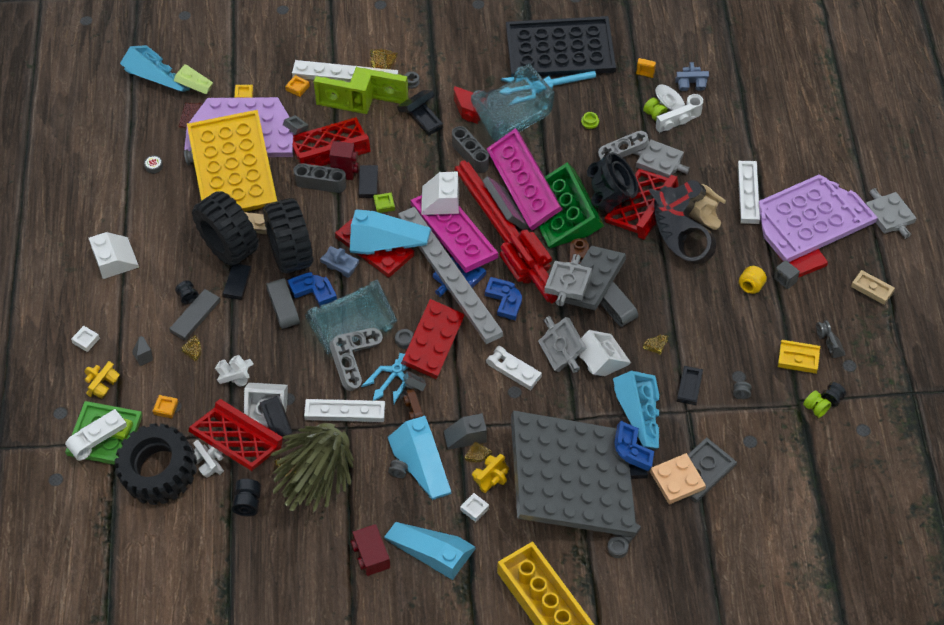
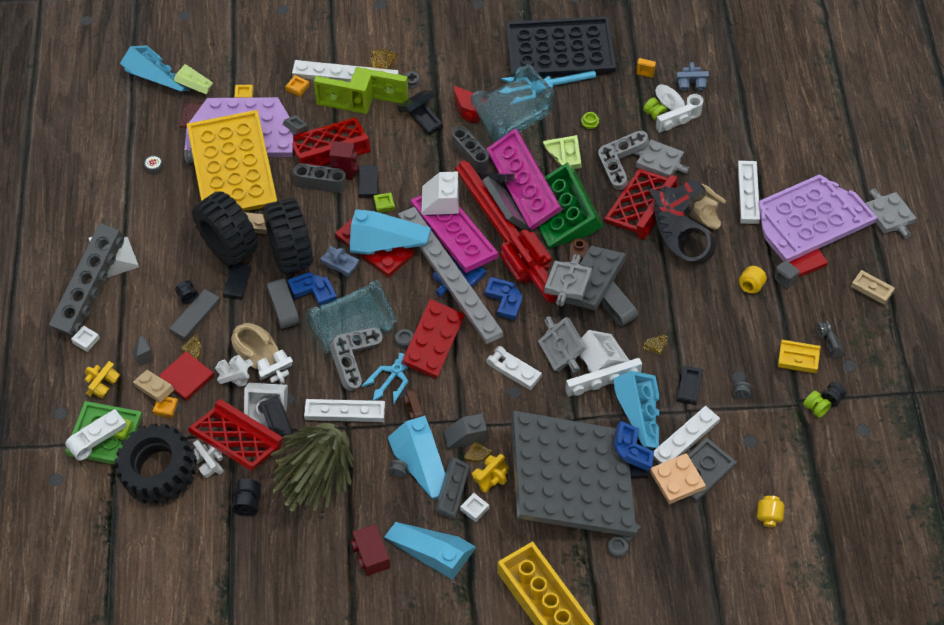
(102, 236): none -> dark grey brick
(153, 386): none -> tan plate
(186, 375): none -> red tile
(253, 343): none -> tan hair
(282, 363): none -> white hips
(413, 381): dark grey plate -> none
(452, 488): none -> dark grey tile
(501, 177): none -> black tile
(565, 150): none -> yellowish green wing
(597, 379): none -> white plate
(612, 182): black piece -> none
(686, 436): none -> white plate
(770, 511): none -> yellow head

